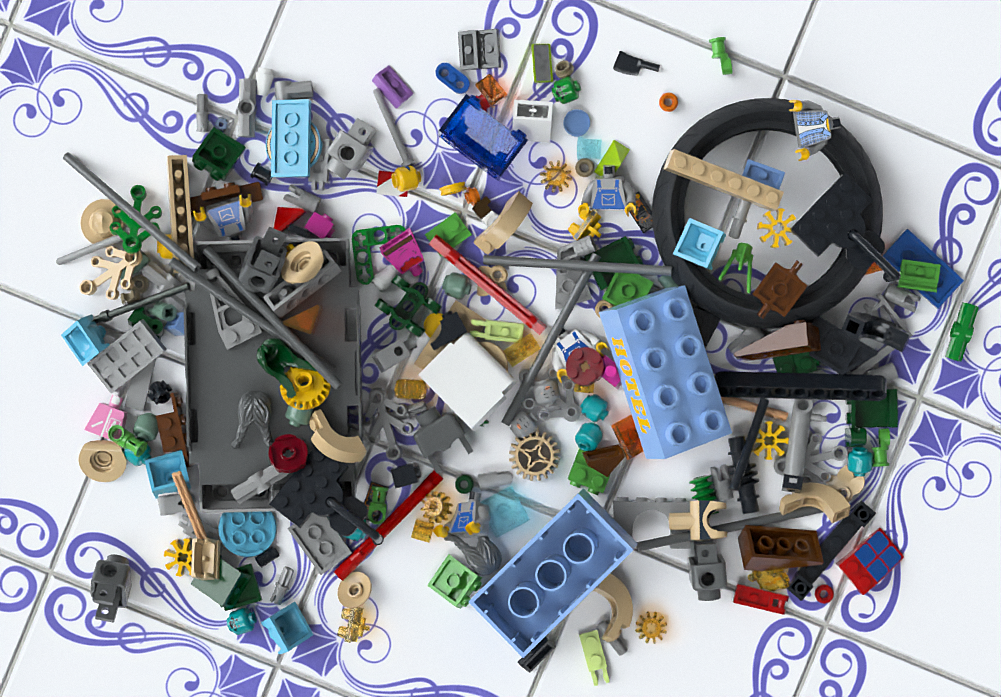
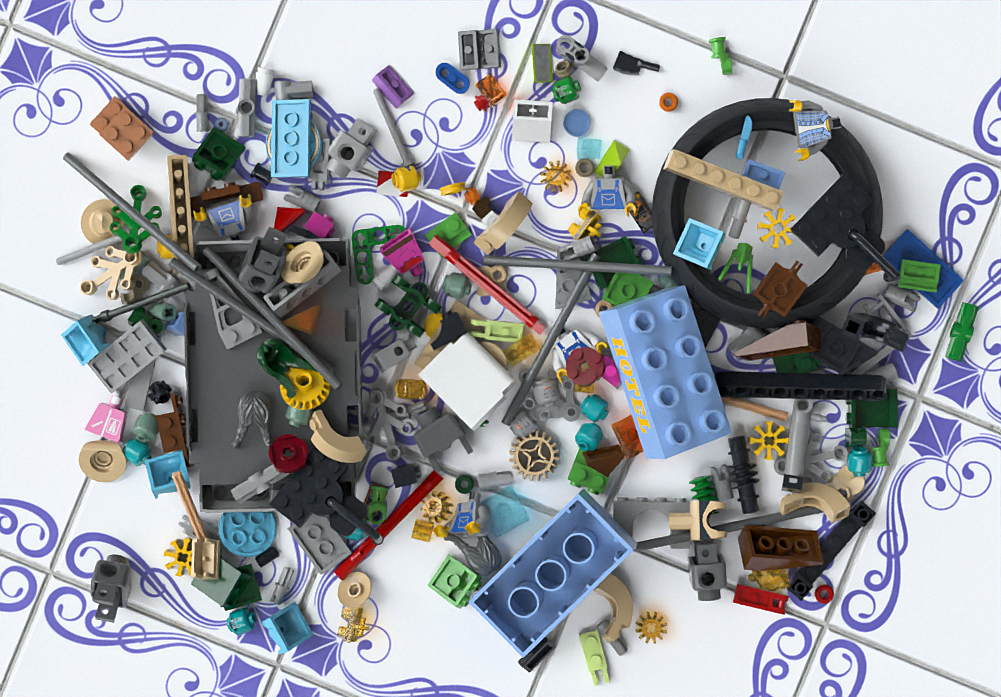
(121, 128): none -> nougat bracket
(127, 440): bright green connector -> none
(171, 504): light grey piece -> none
(482, 137): clear blue windscreen -> none
(588, 63): none -> light grey connector
(744, 138): none -> dark azure piece
(749, 444): black piece -> none
(870, 561): slope -> none

